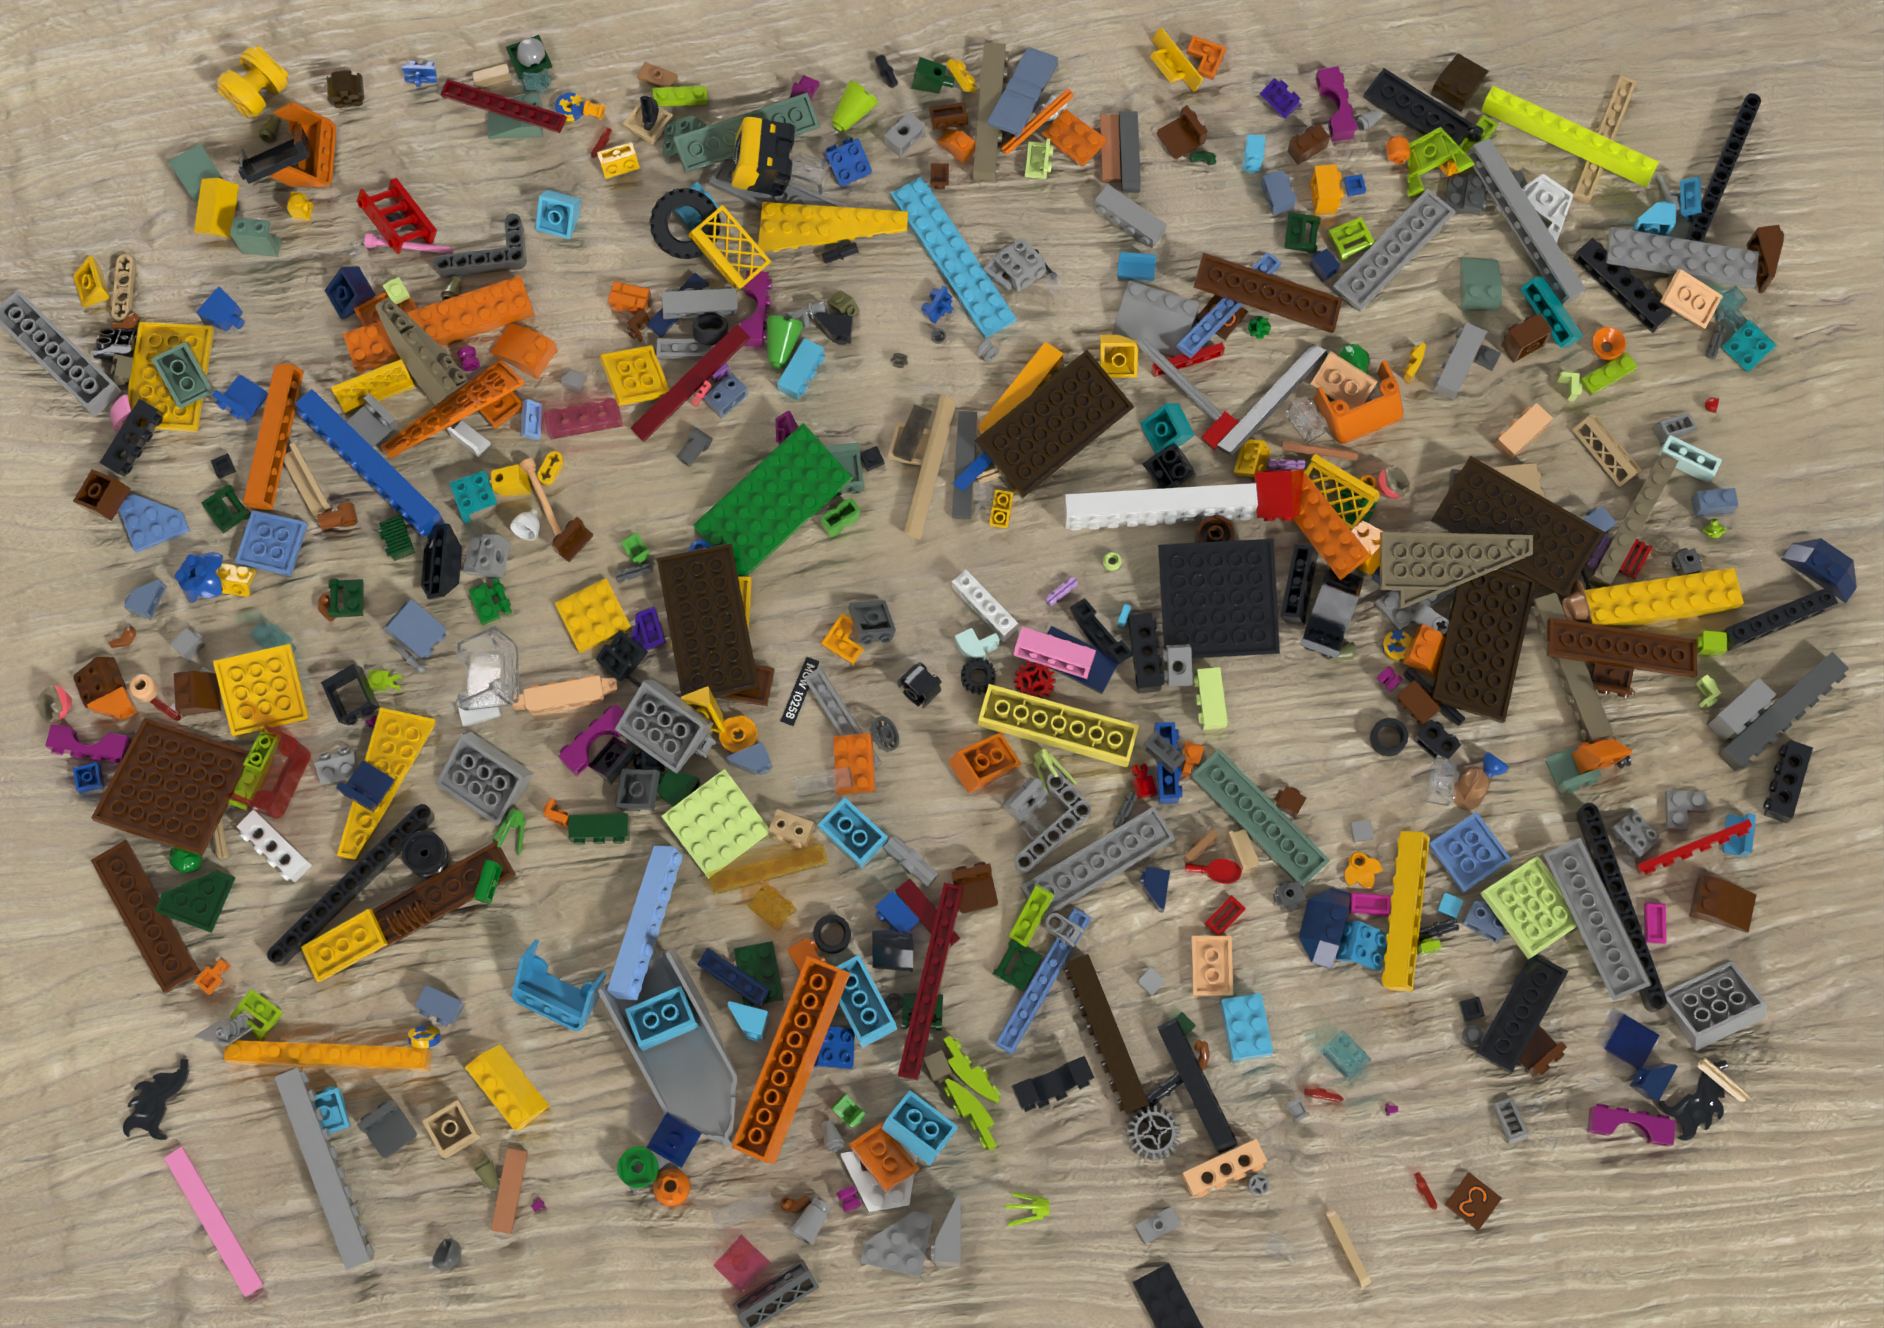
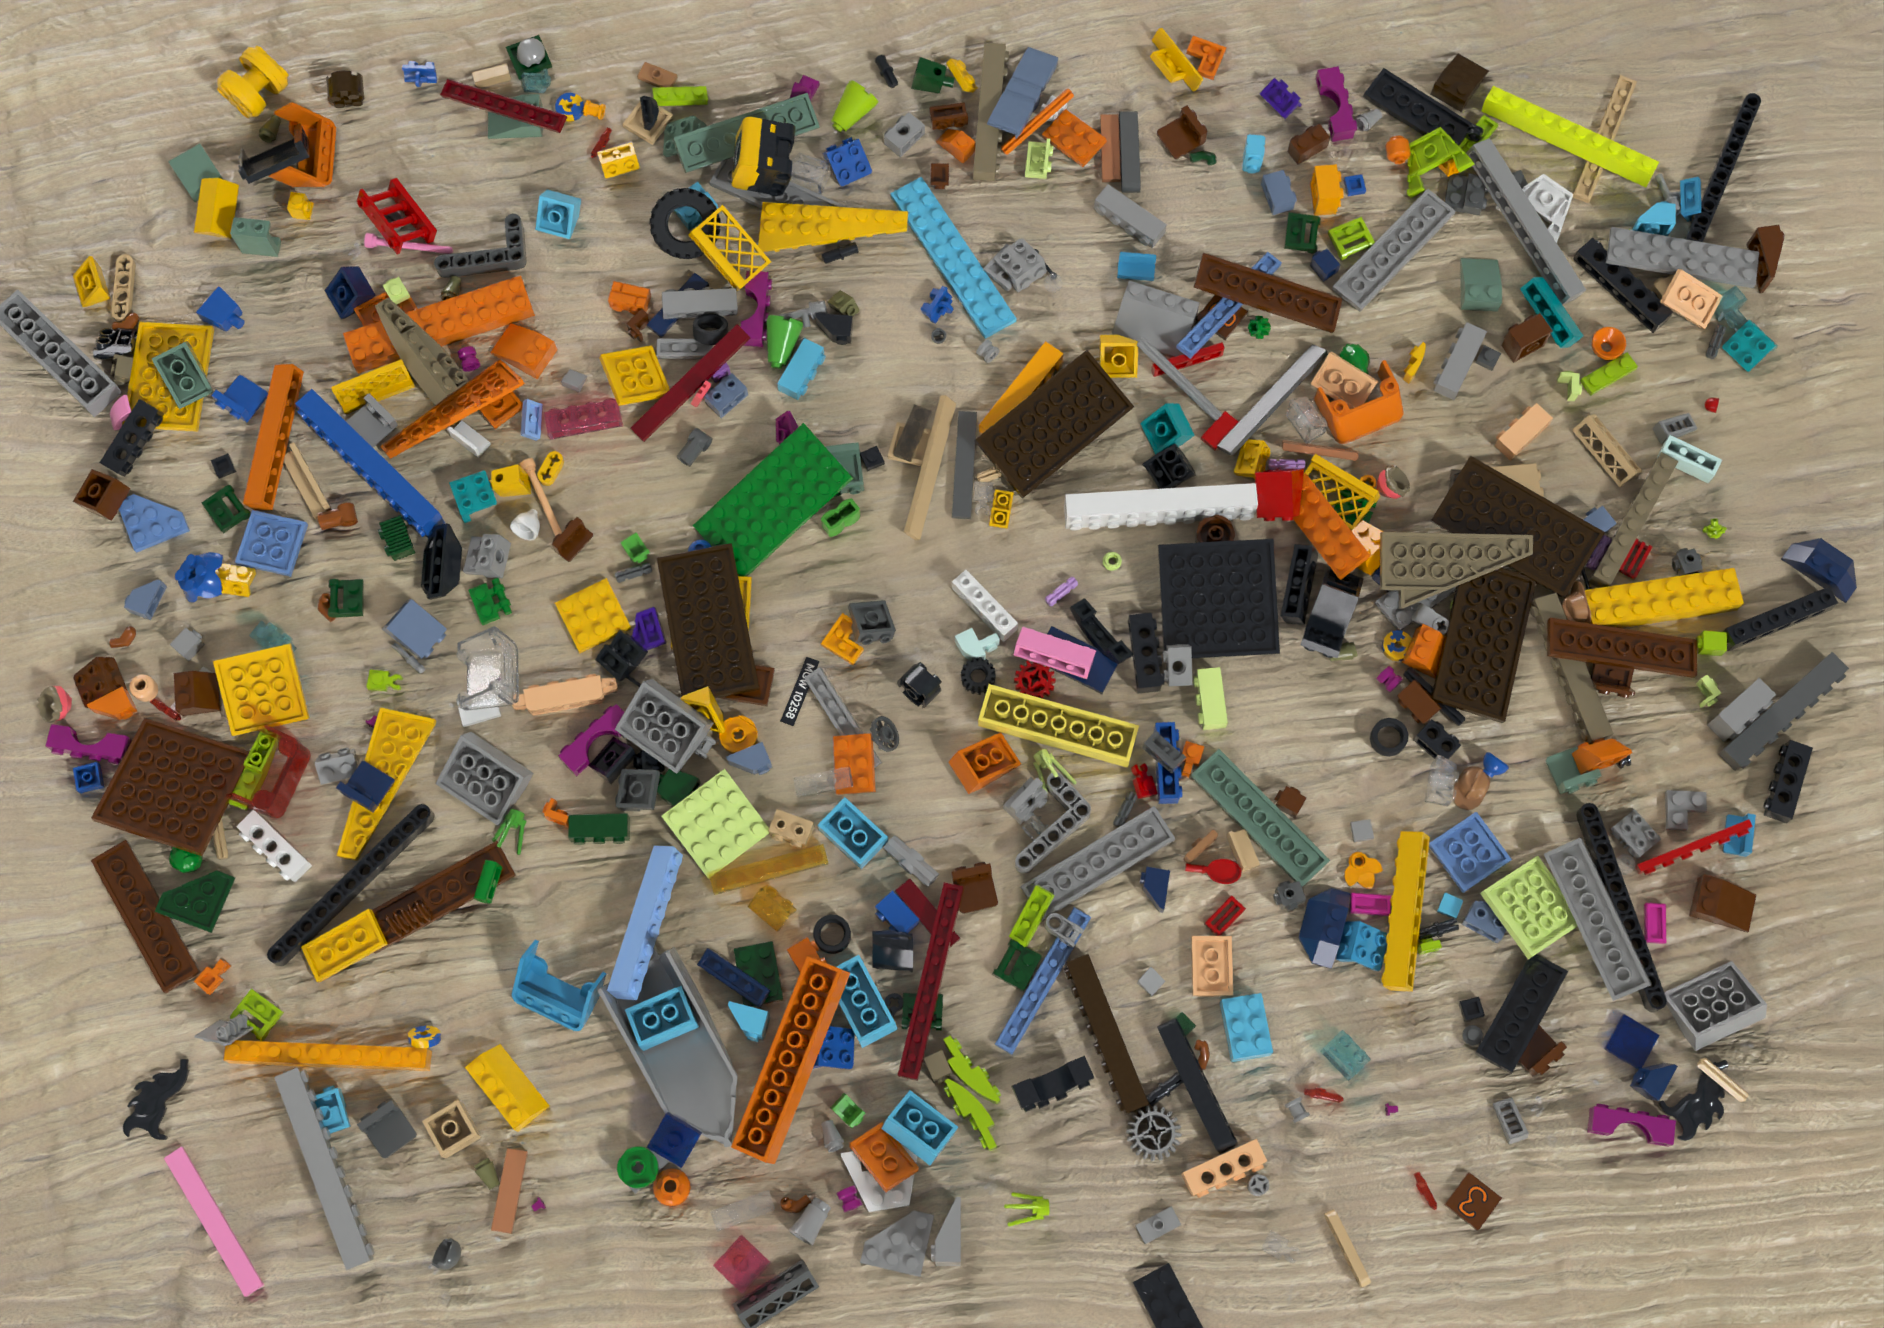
(342, 678): black window -> none
(425, 843): black wheel -> none
(439, 1005): sand blue brick -> none
(899, 360): clear smoke plate -> none
(972, 472): blue sticker -> none
(1124, 616): medium azure tile -> none
(1714, 502): sand blue brick -> none

